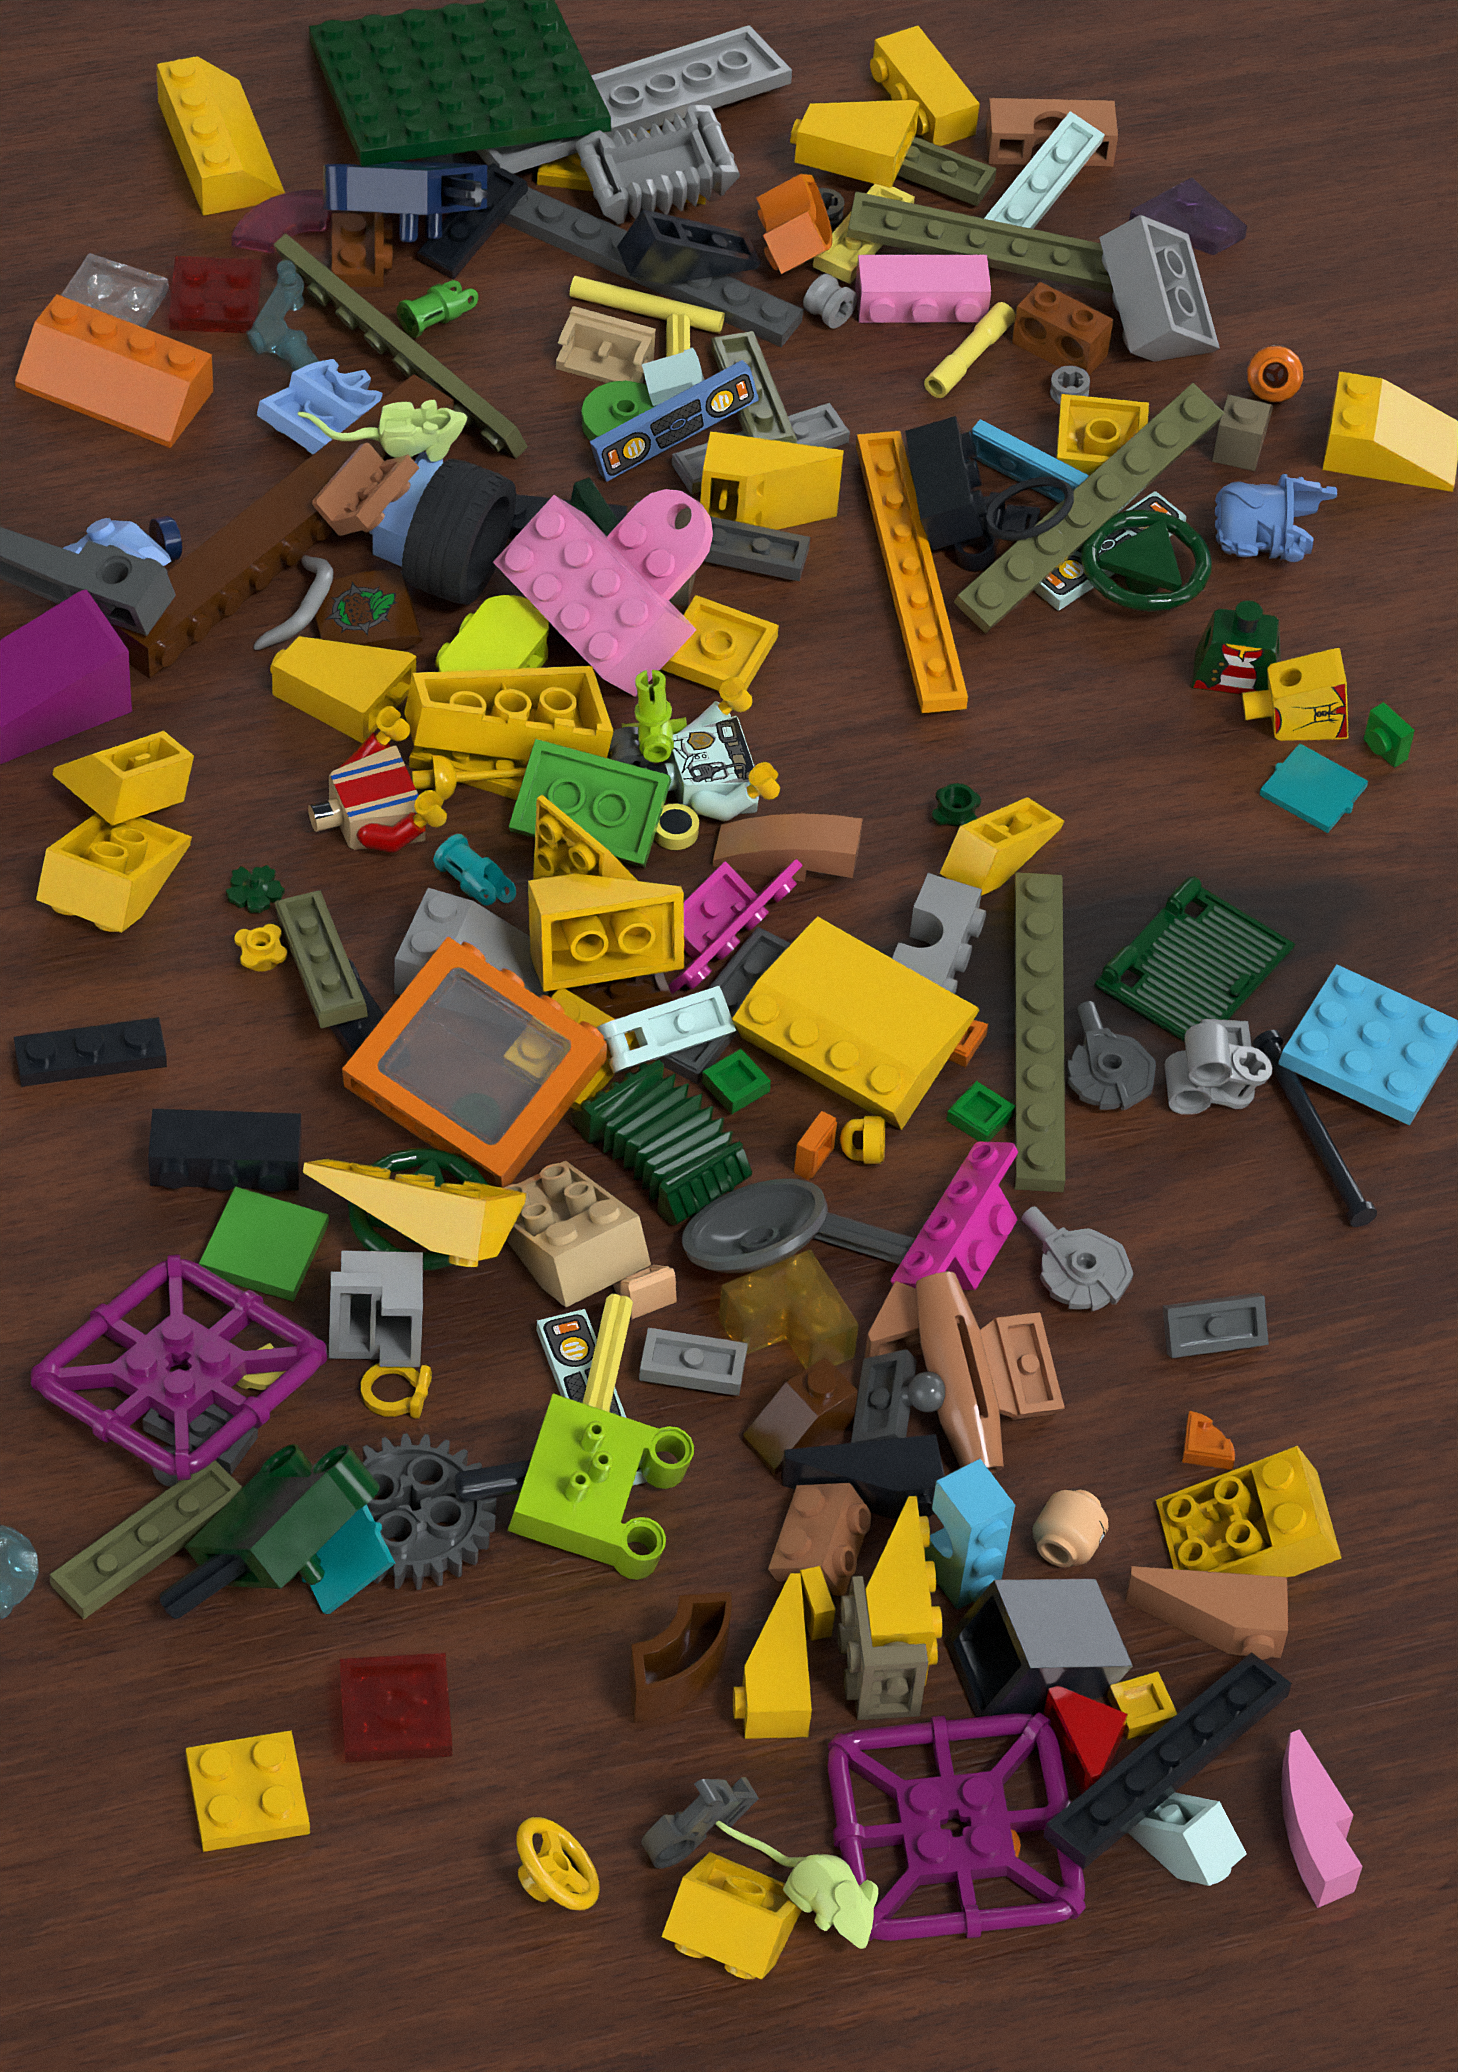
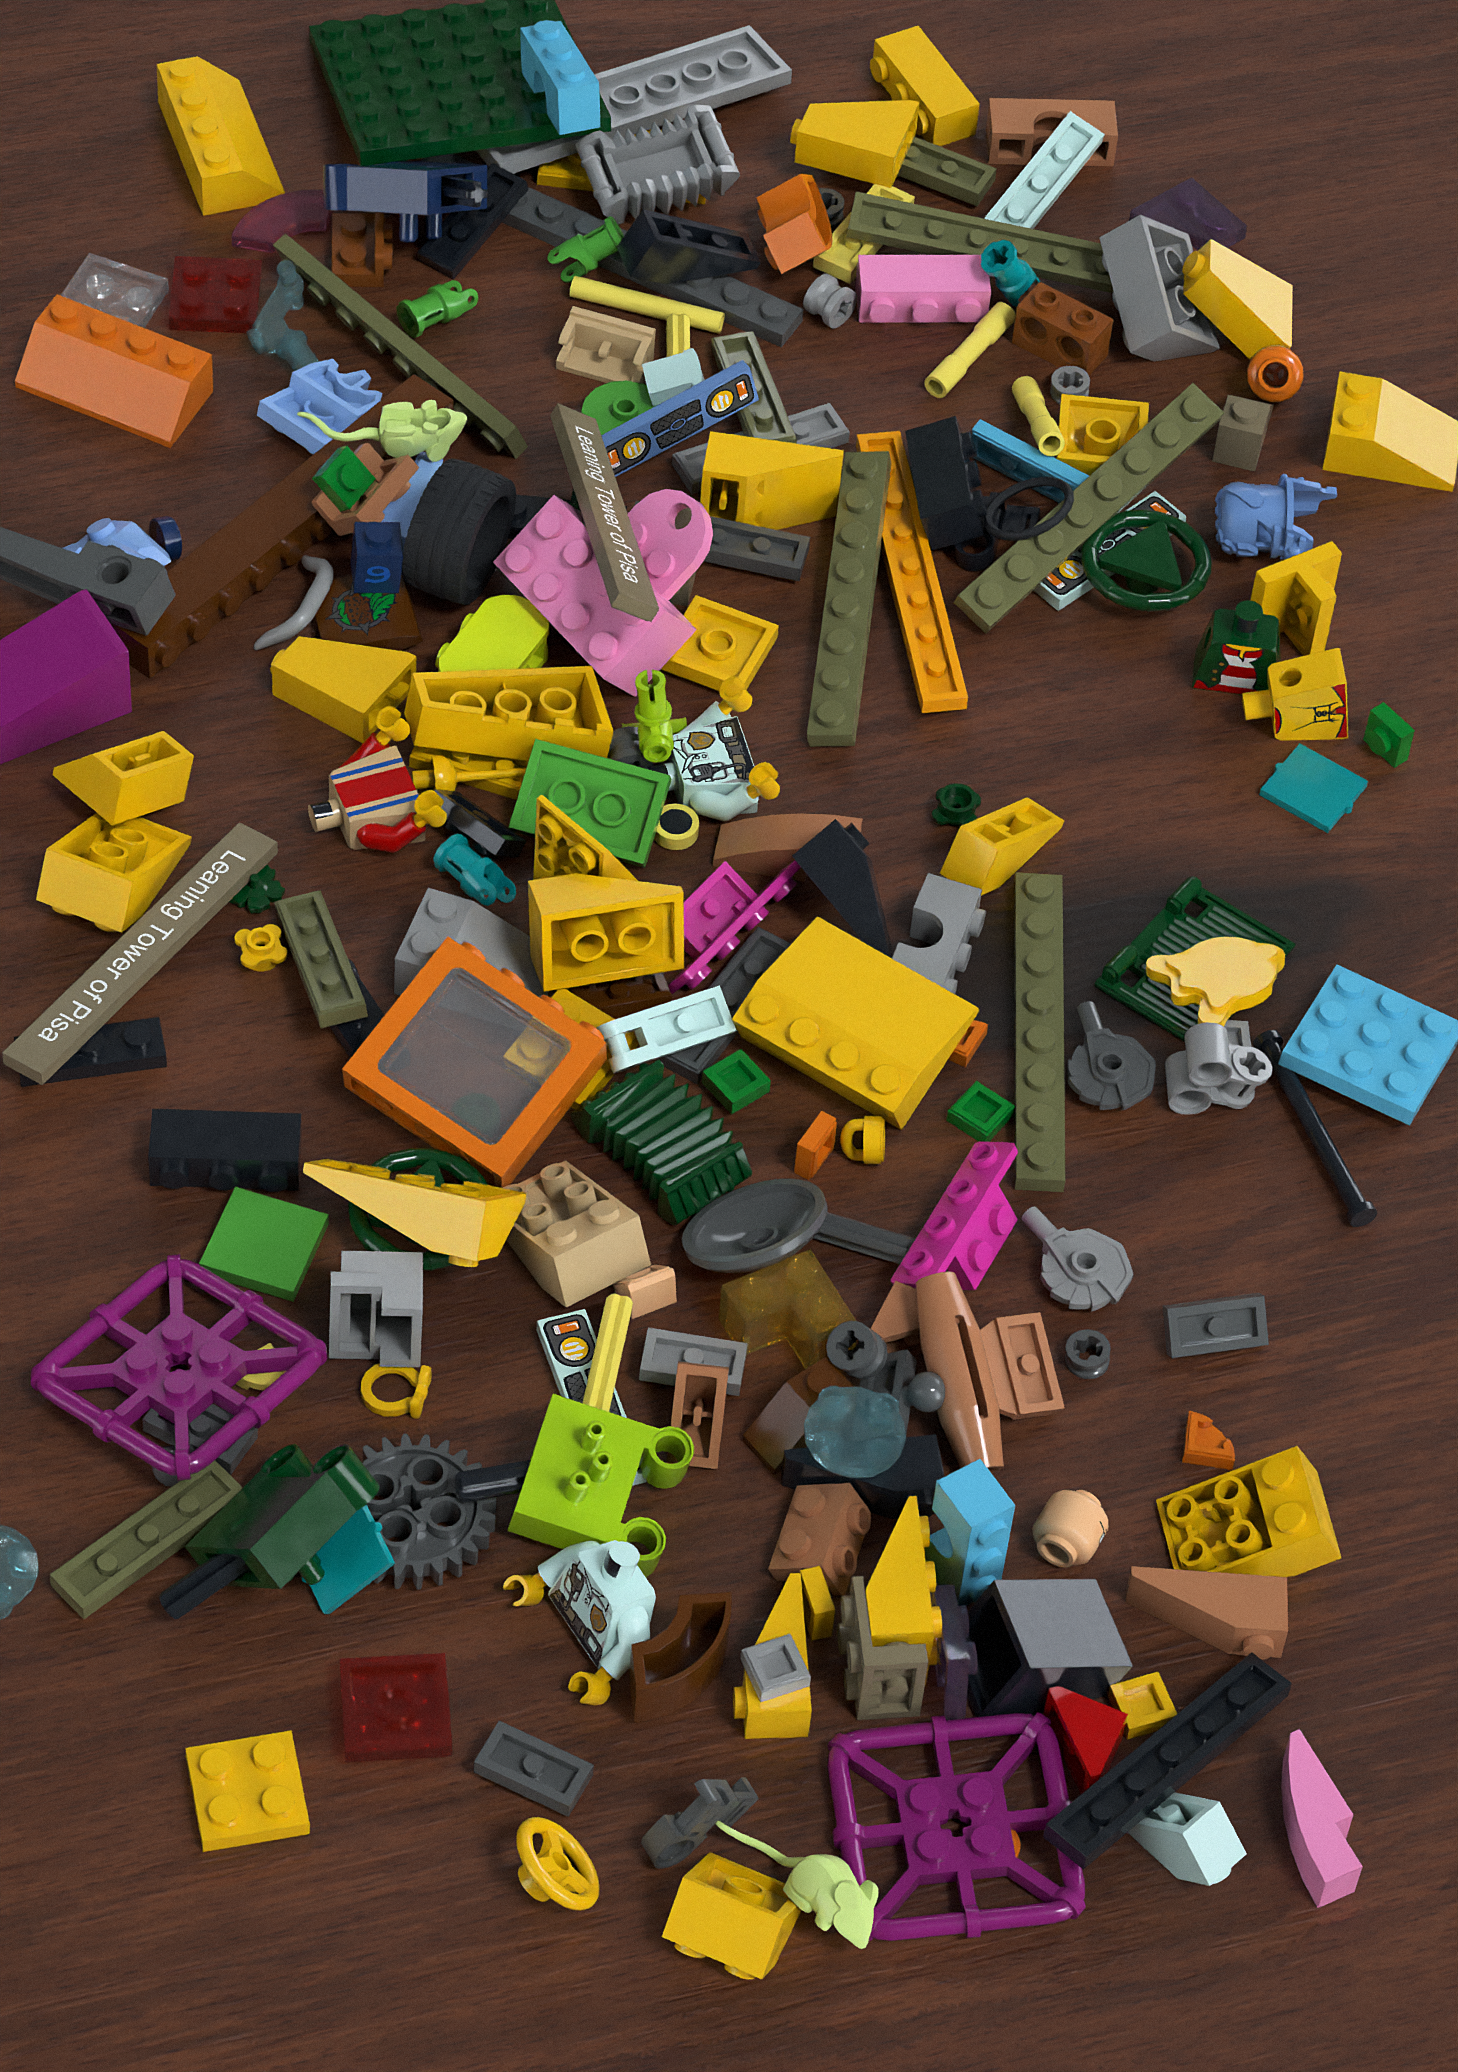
(139, 954): none -> dark tan tile
(343, 478): none -> green plate
(376, 557): none -> dark blue brick
(490, 835): none -> black plate
(533, 1768): none -> dark grey plate
(557, 67): none -> medium azure arch
(587, 249): none -> bright green piece
(601, 1601): none -> light aqua torso
(604, 514): none -> dark tan tile
(700, 1410): none -> nougat slope
(775, 1667): none -> light grey tile
(847, 878): none -> black slope
(849, 599): none -> olive plate
(855, 1431): none -> clear light blue dish
(866, 1357): none -> dark grey wheel
(954, 1654): none -> clear purple wing
(1010, 273): none -> teal piece
(1042, 424): none -> light yellow piece
(1096, 1364): none -> dark grey bush
(1219, 975): none -> yellow tile
(1239, 298): none -> yellow slope
(1301, 595): none -> yellow bracket

